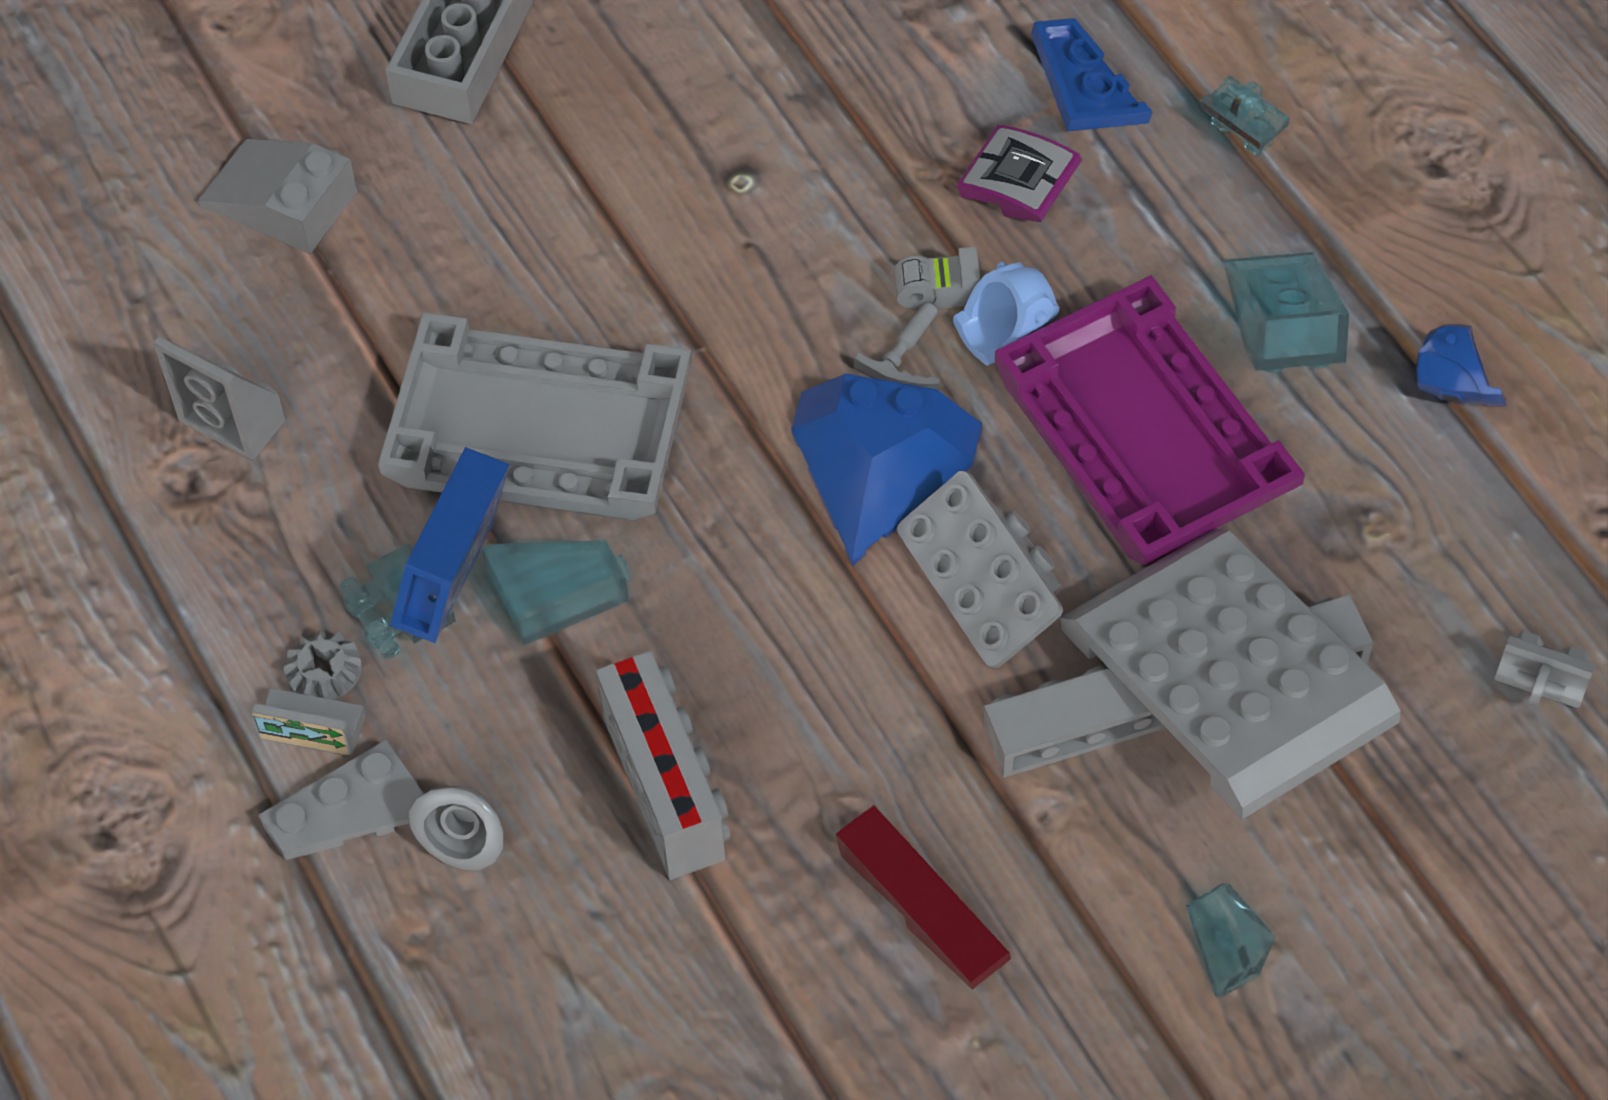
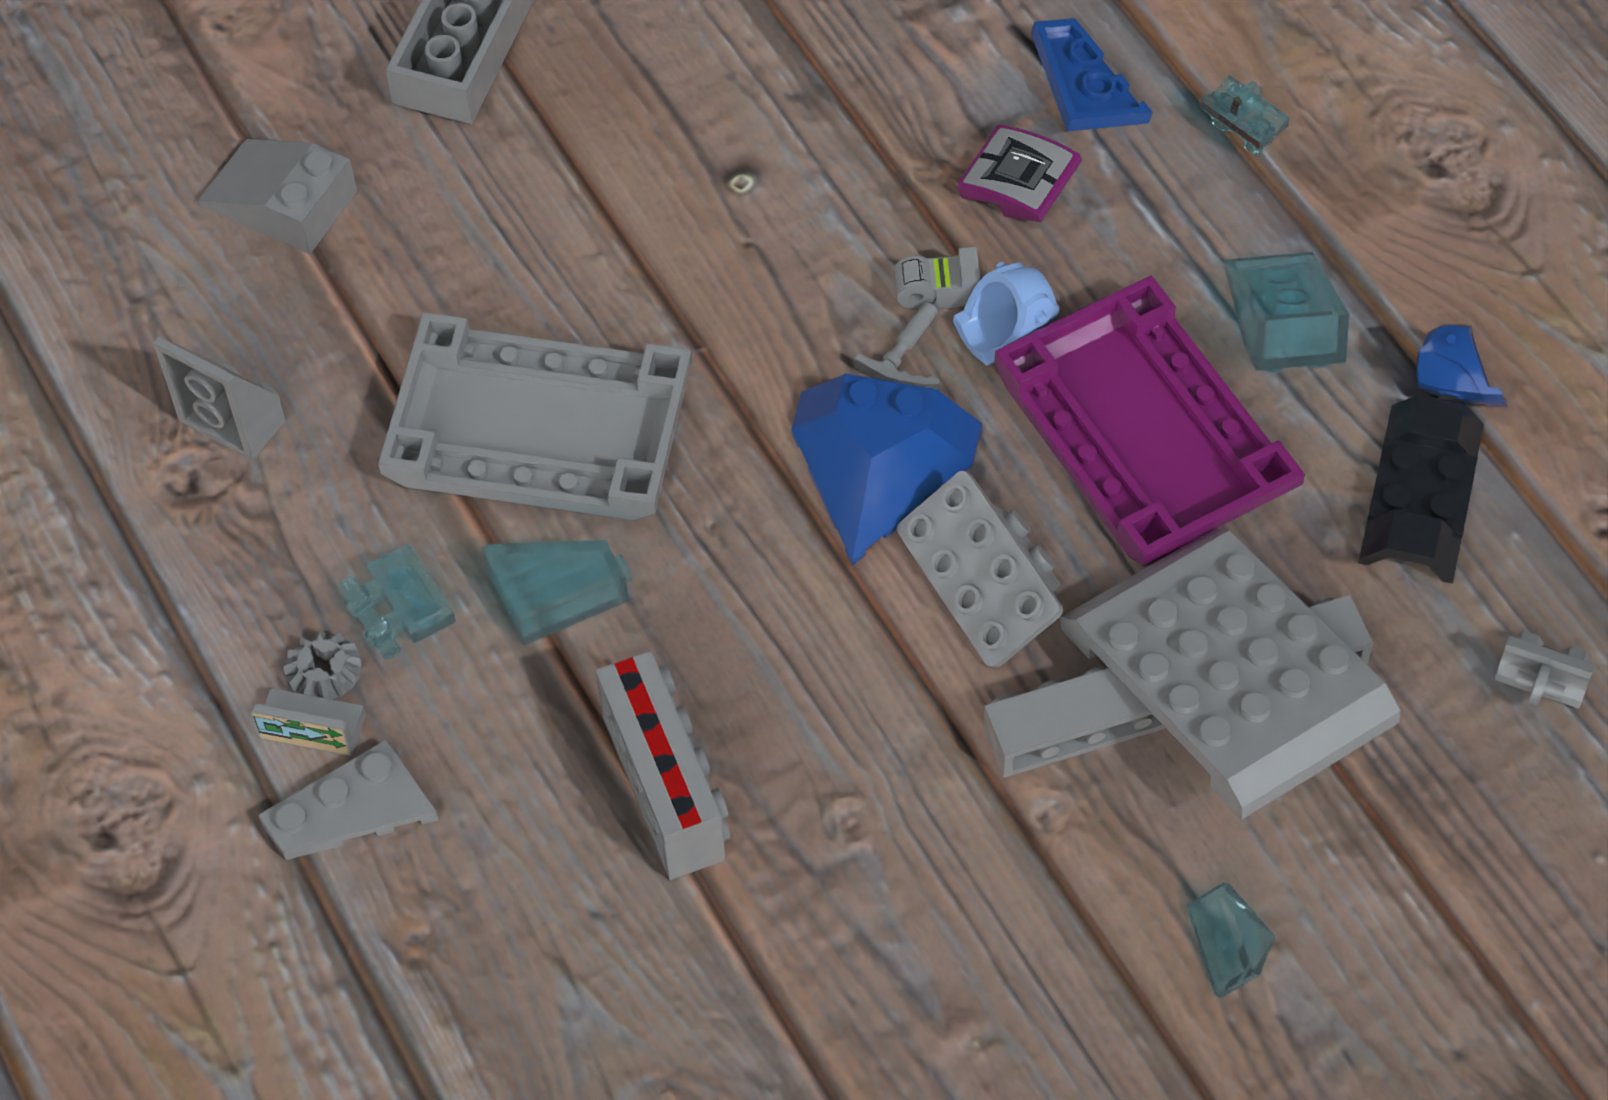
(449, 545): blue piece -> none
(457, 827): light grey hat -> none
(921, 896): dark red slope -> none
(1423, 485): none -> black piece

